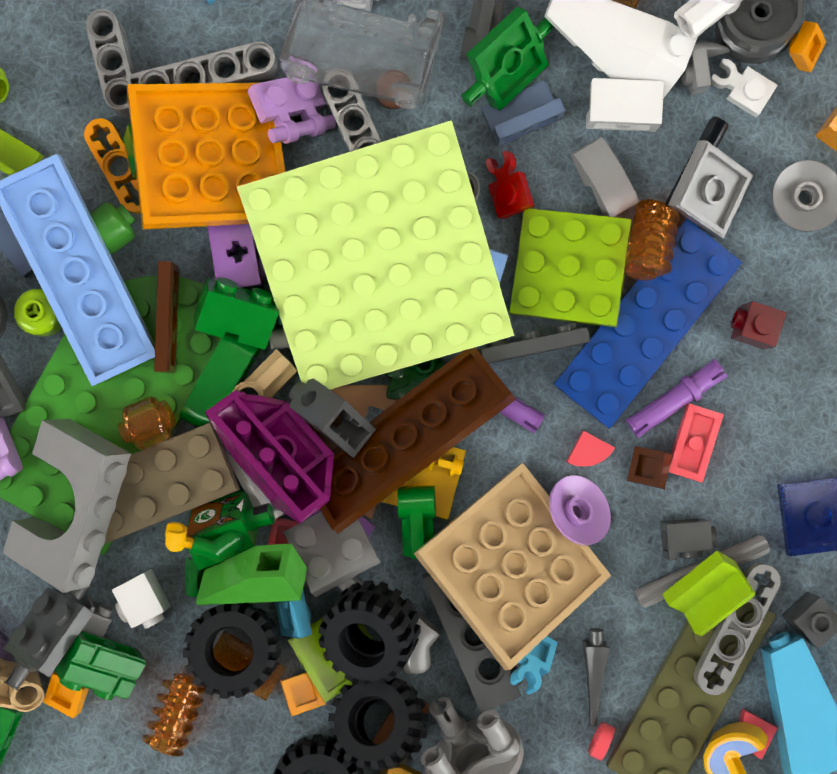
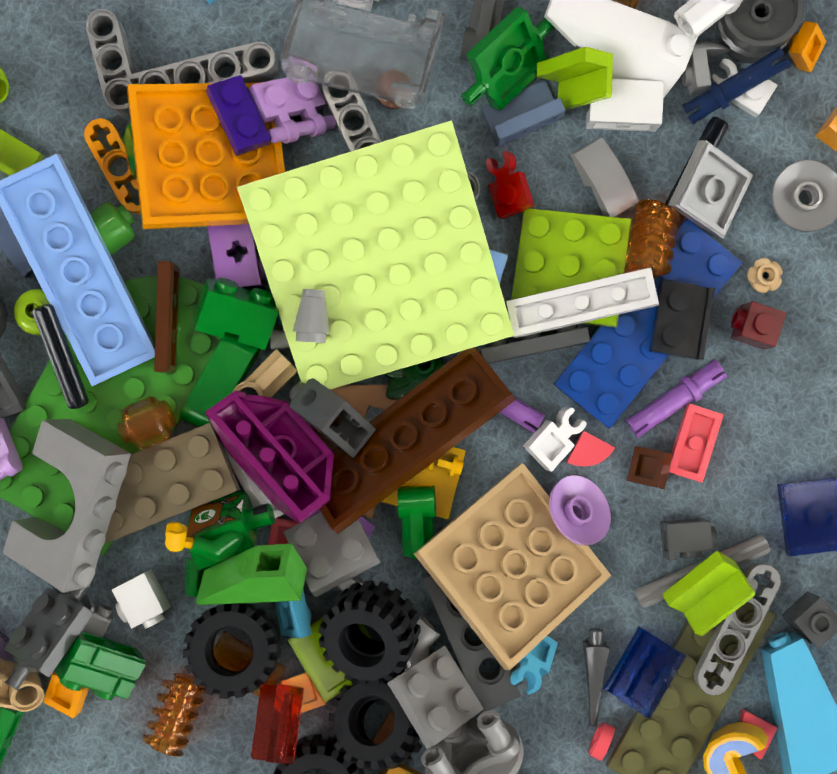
(60, 356): none -> black axle
(238, 115): none -> dark purple plate
(277, 723): none -> clear red panel
(312, 317): none -> light grey cone
(435, 697): none -> light grey plate
(551, 440): none -> white plate
(581, 76): none -> lime panel
(582, 302): none -> white plate
(644, 672): none -> clear blue plate
(682, 320): none -> black plate
(736, 85): none -> dark blue pin
(756, 279): none -> tan plate

